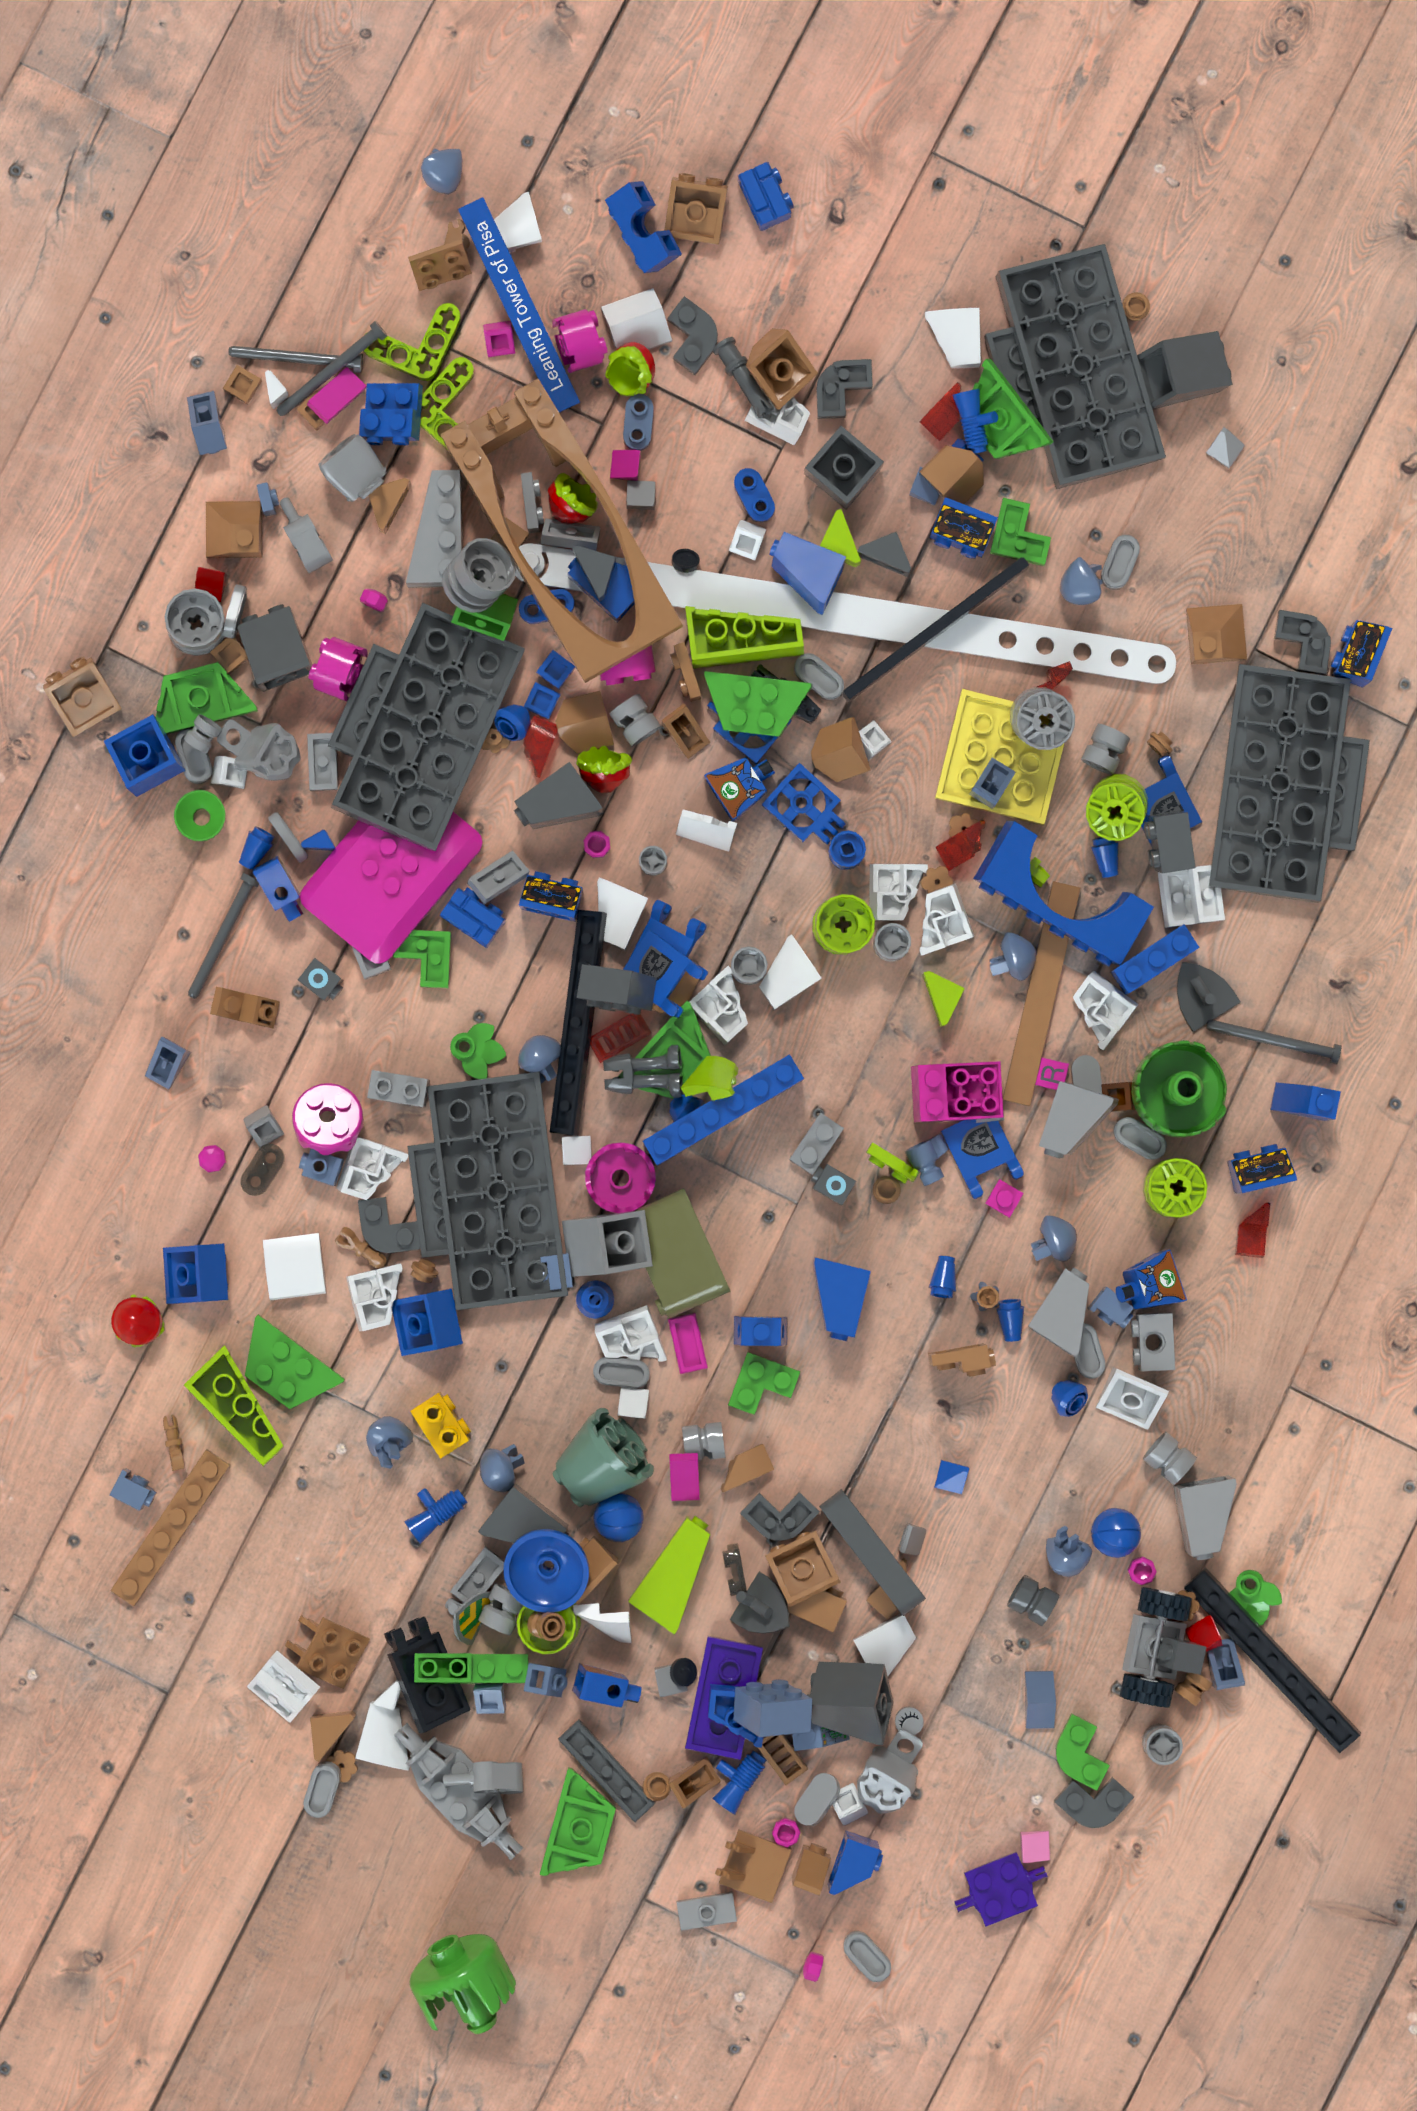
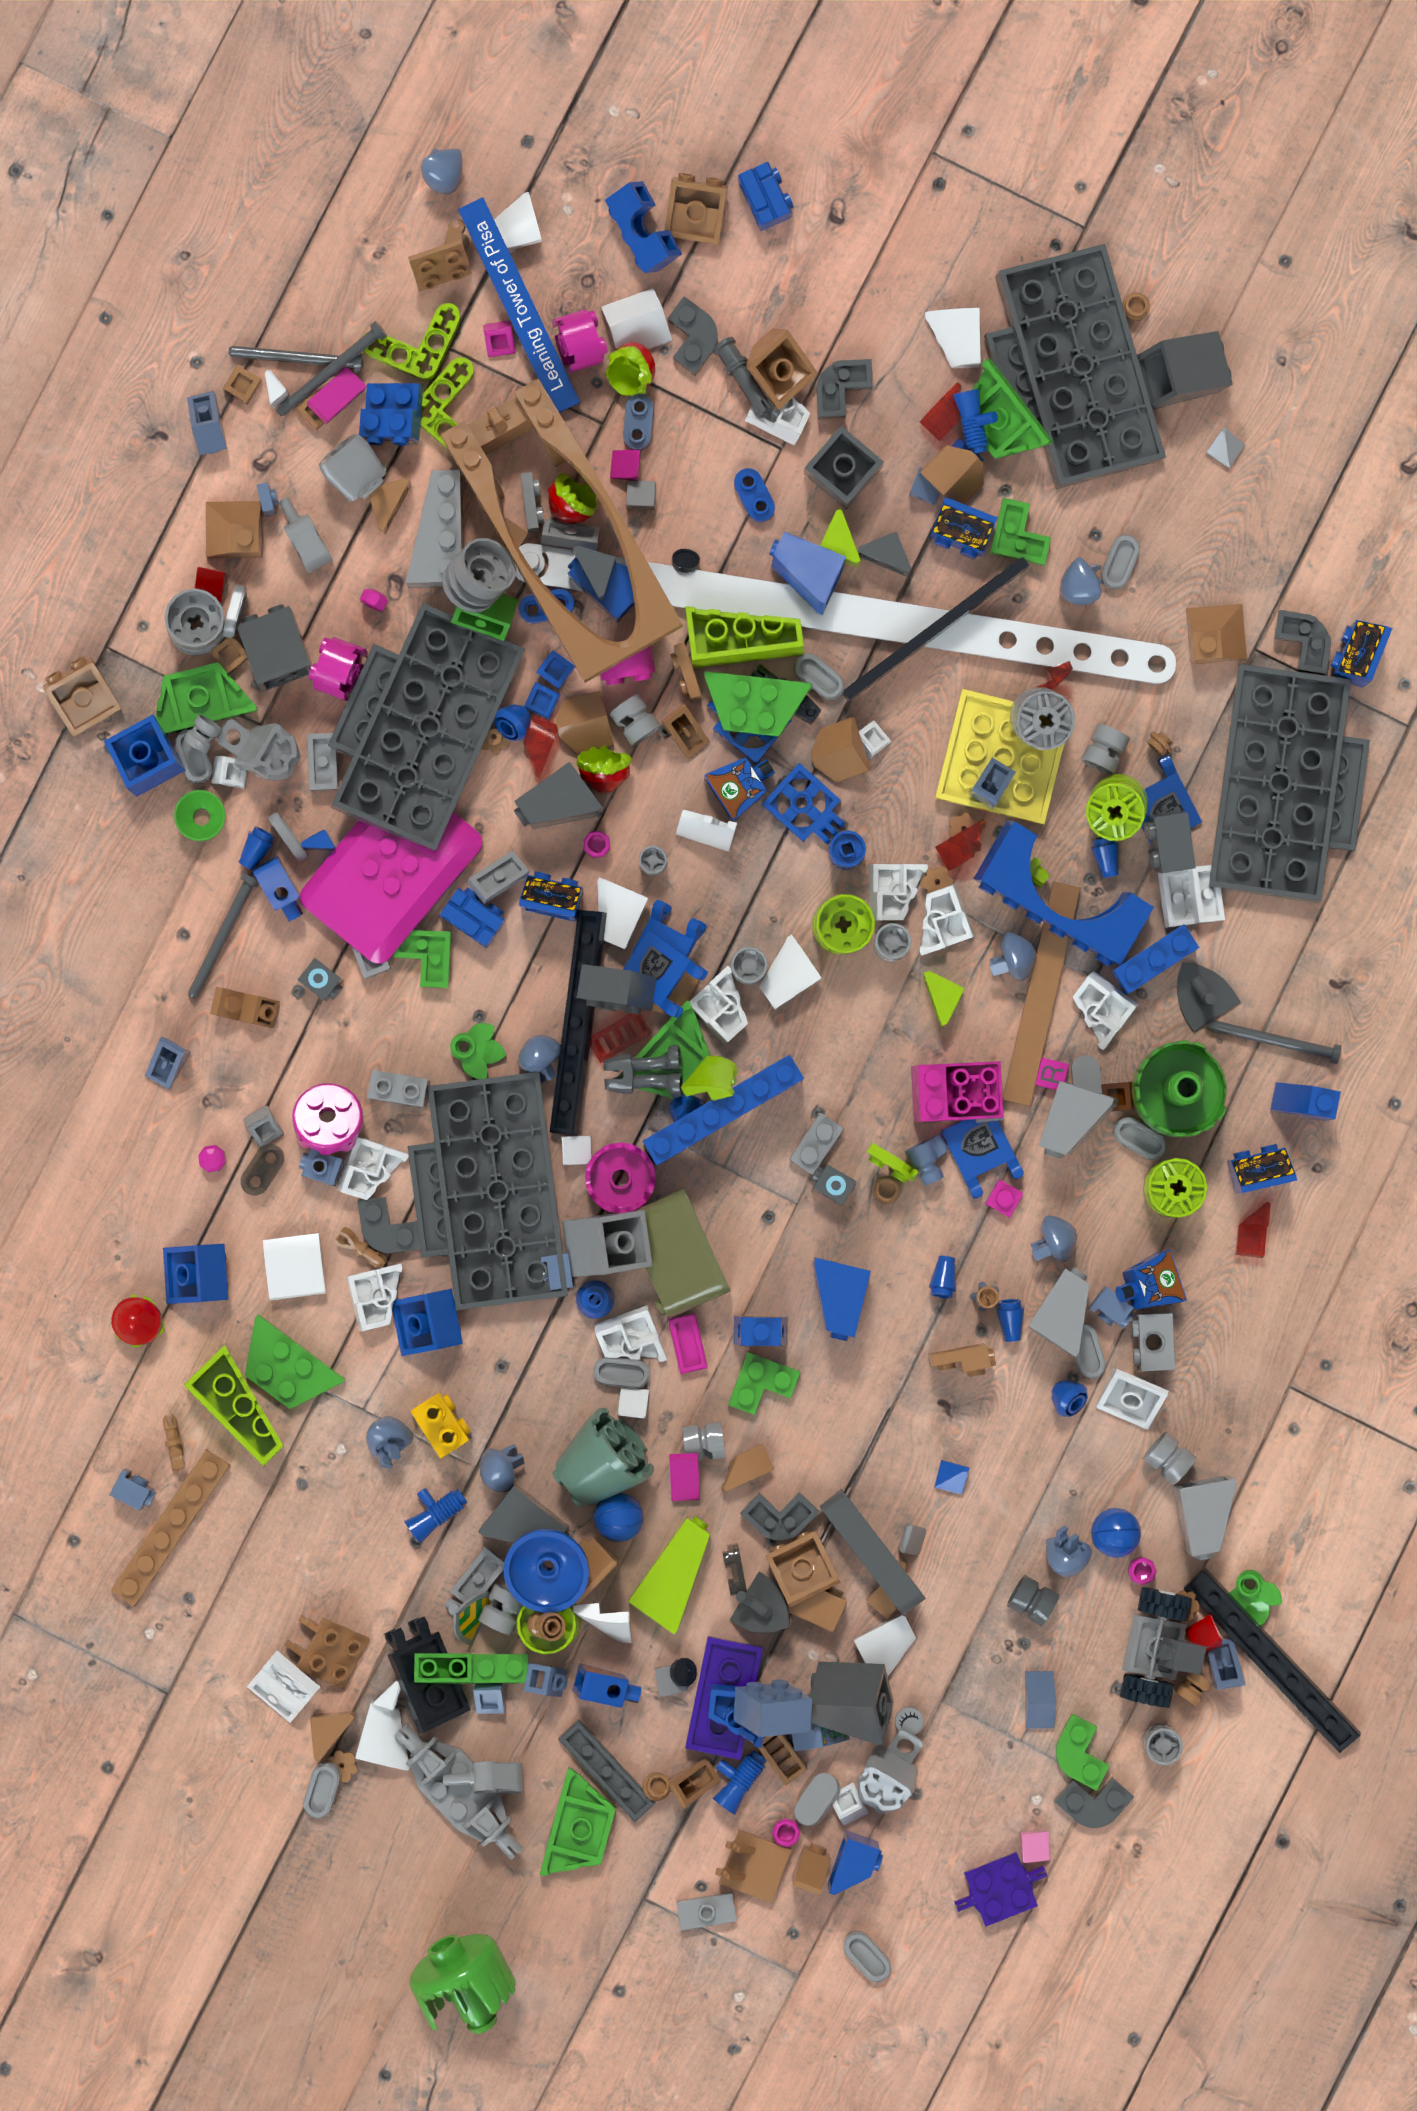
(424, 1271): medium nougat plate -> none
(747, 539): white slope -> none
(813, 1966): dark pink tile -> none

